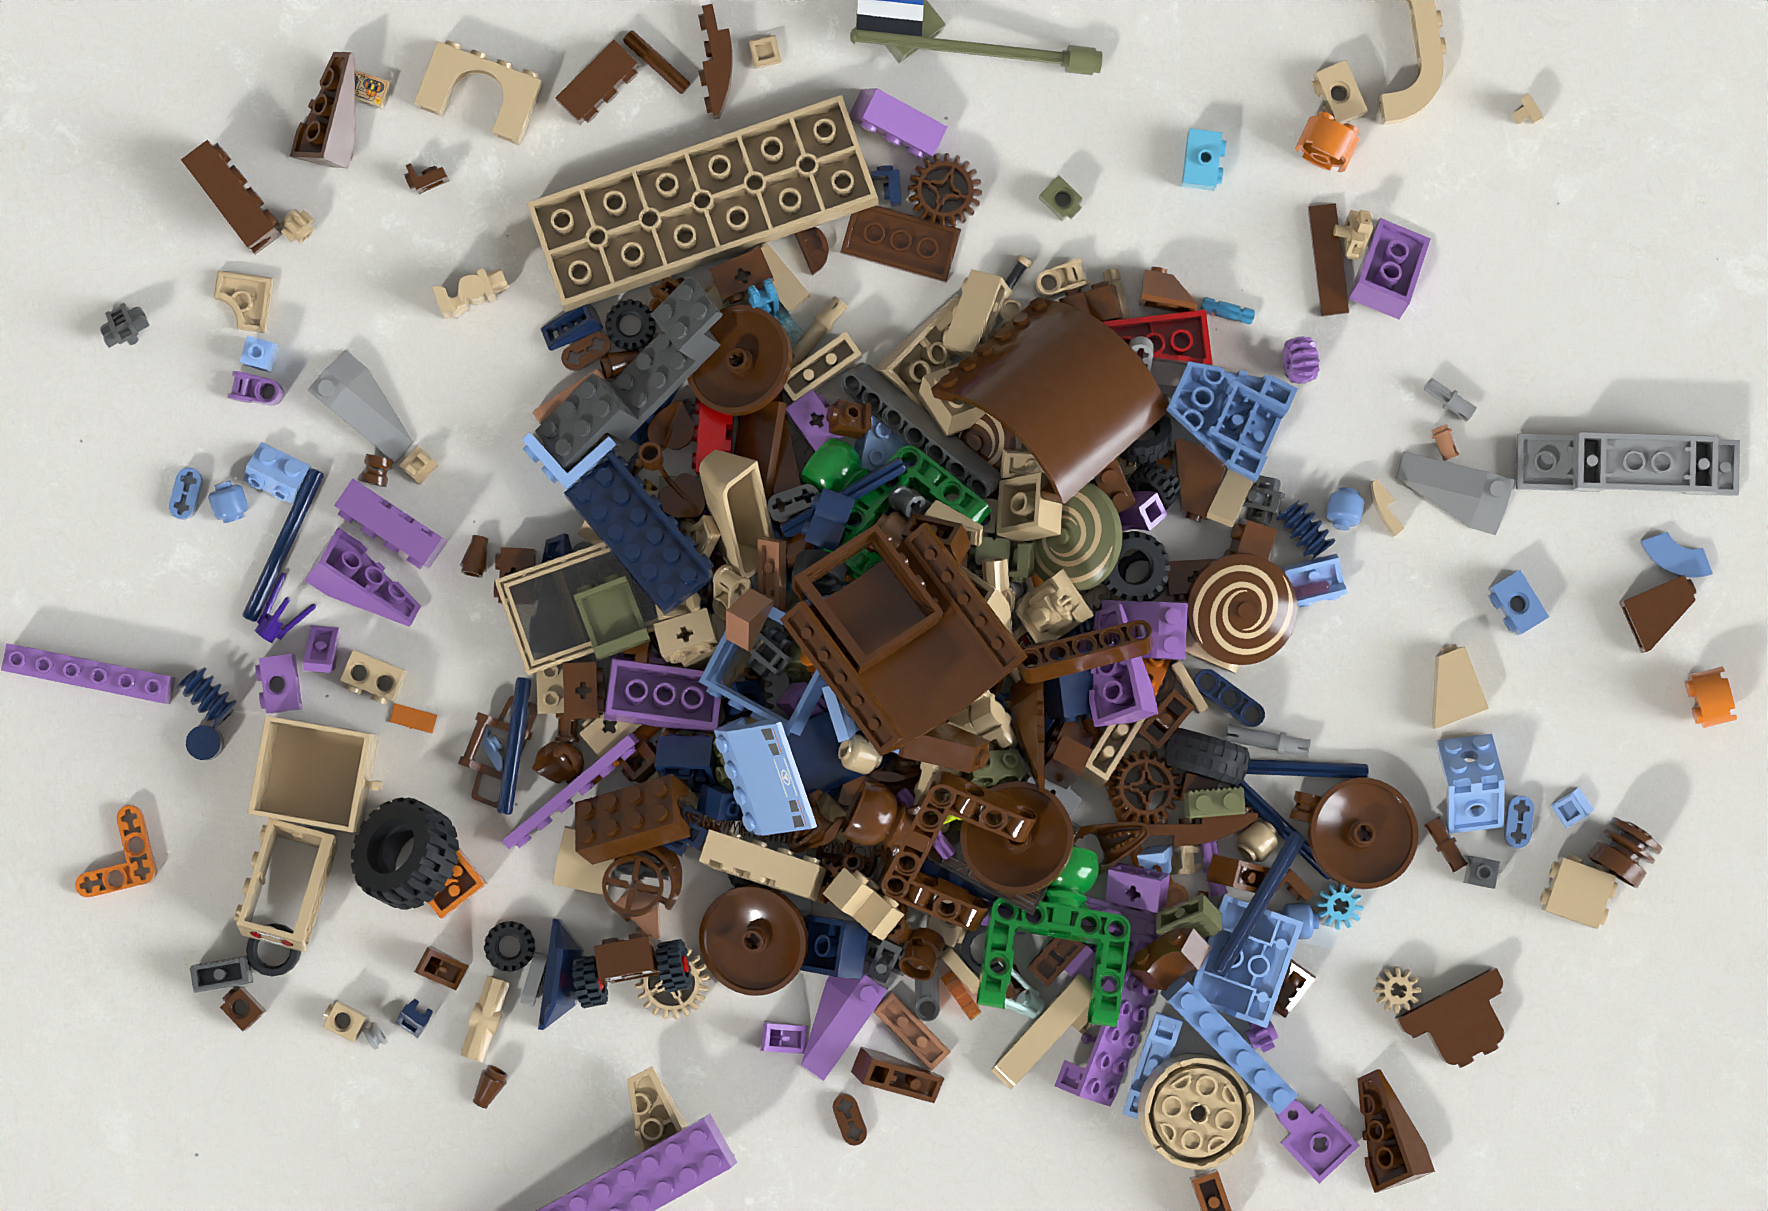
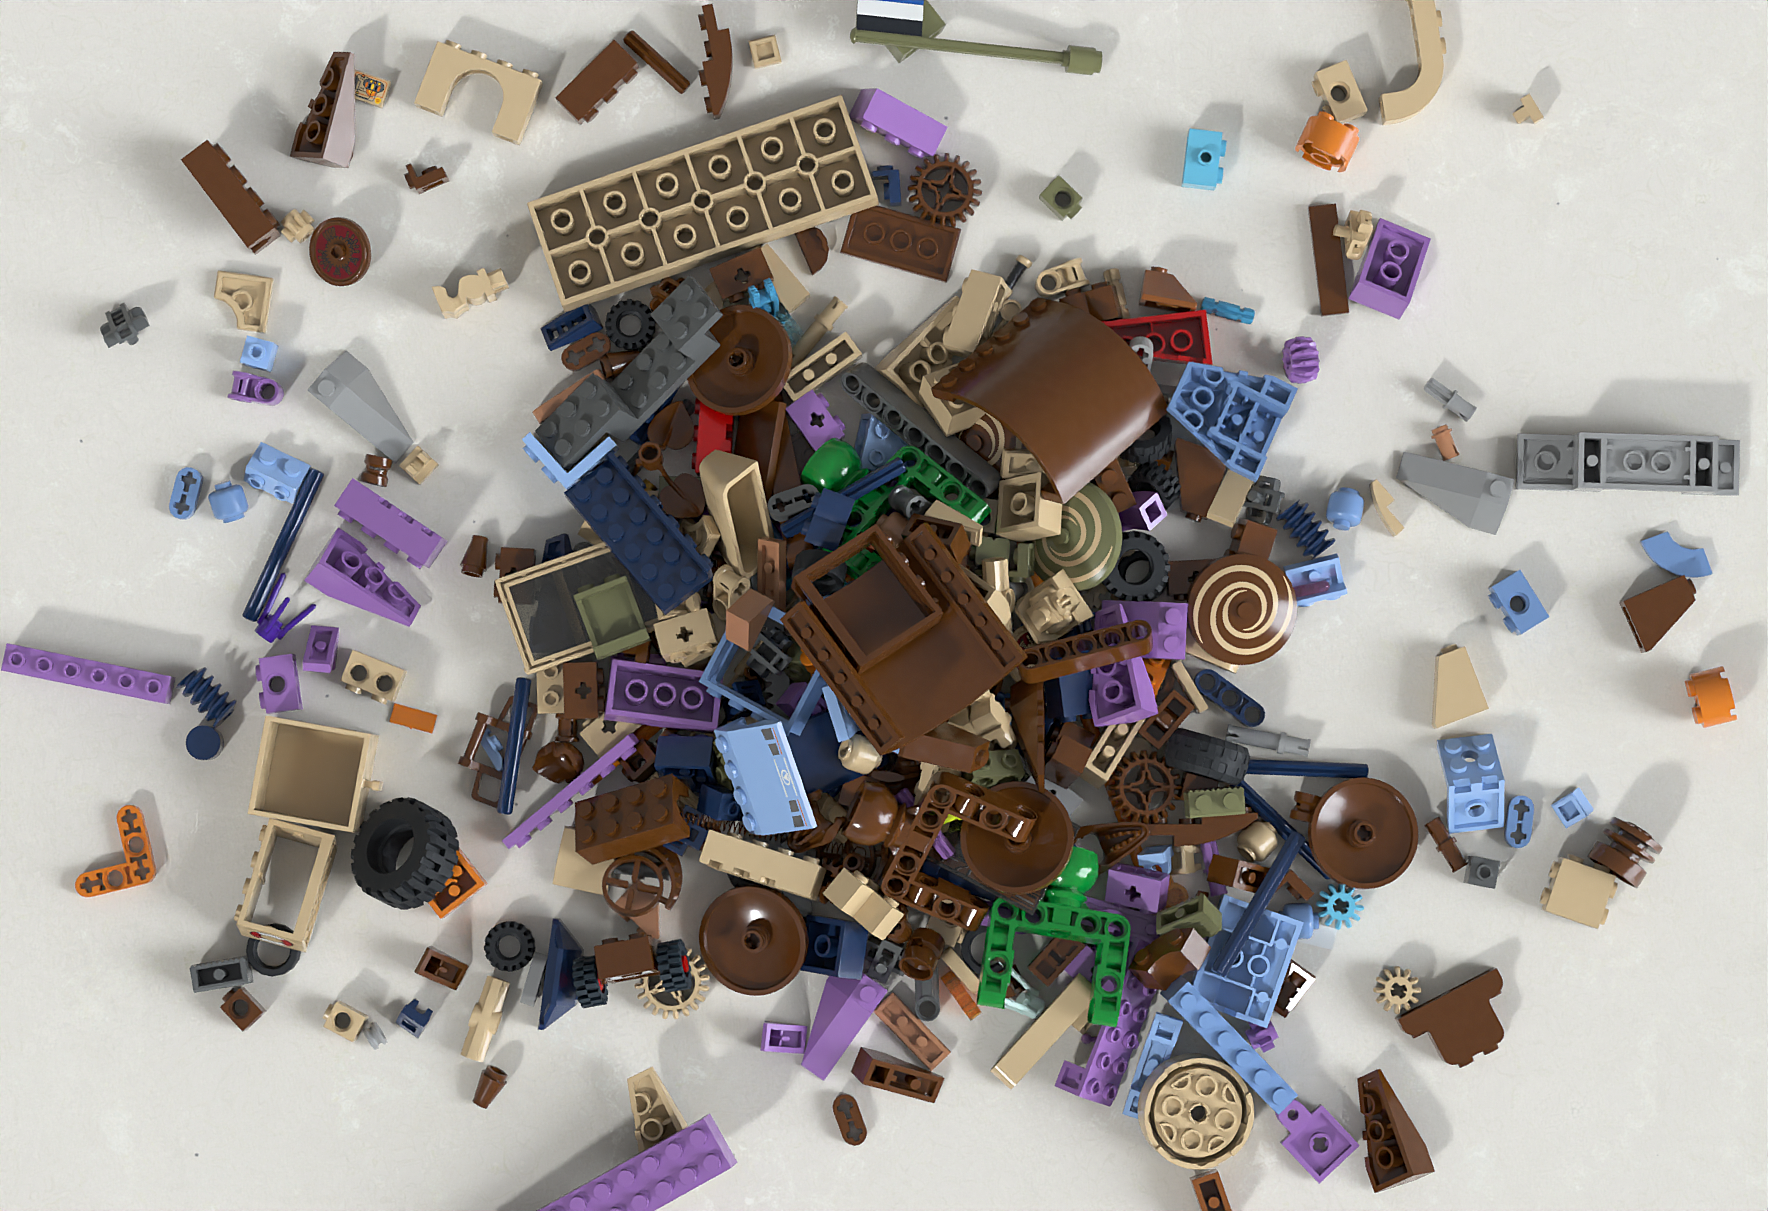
(340, 251): none -> reddish brown shield
(849, 419): reddish brown brick -> none

